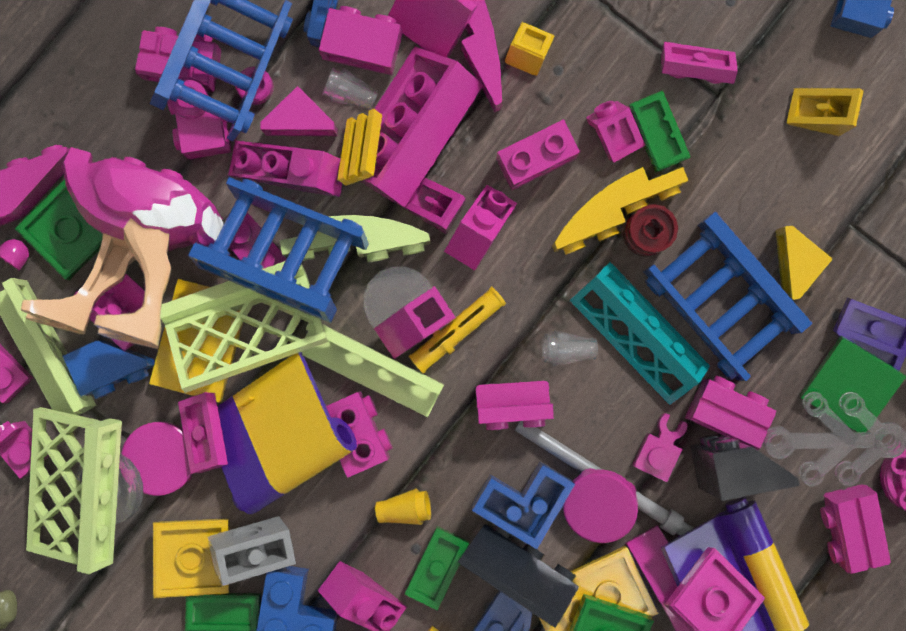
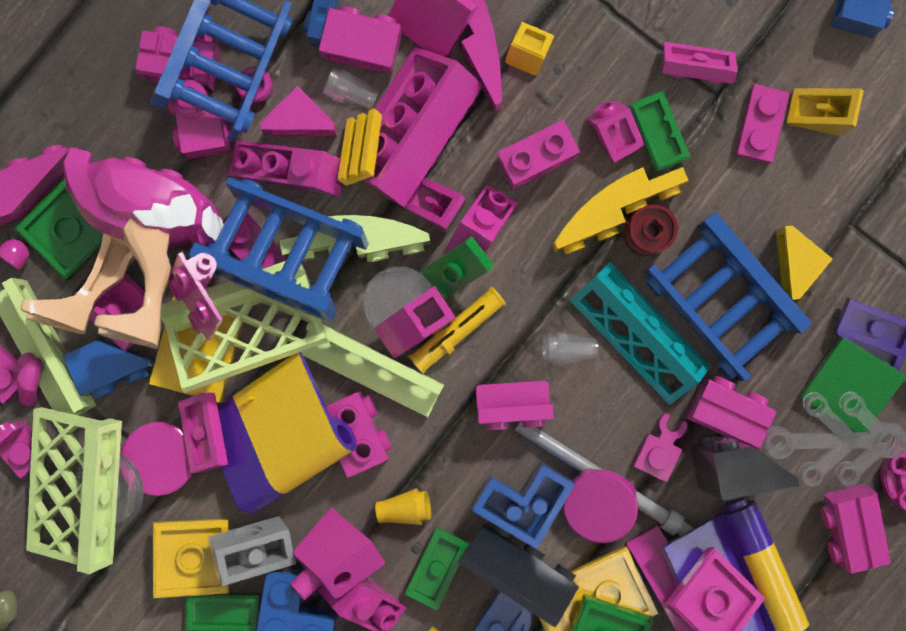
(29, 378): none -> dark pink arm
(188, 284): none -> dark pink hinge
(334, 557): none -> dark pink torso
(457, 268): none -> green plate
(761, 124): none -> dark pink plate

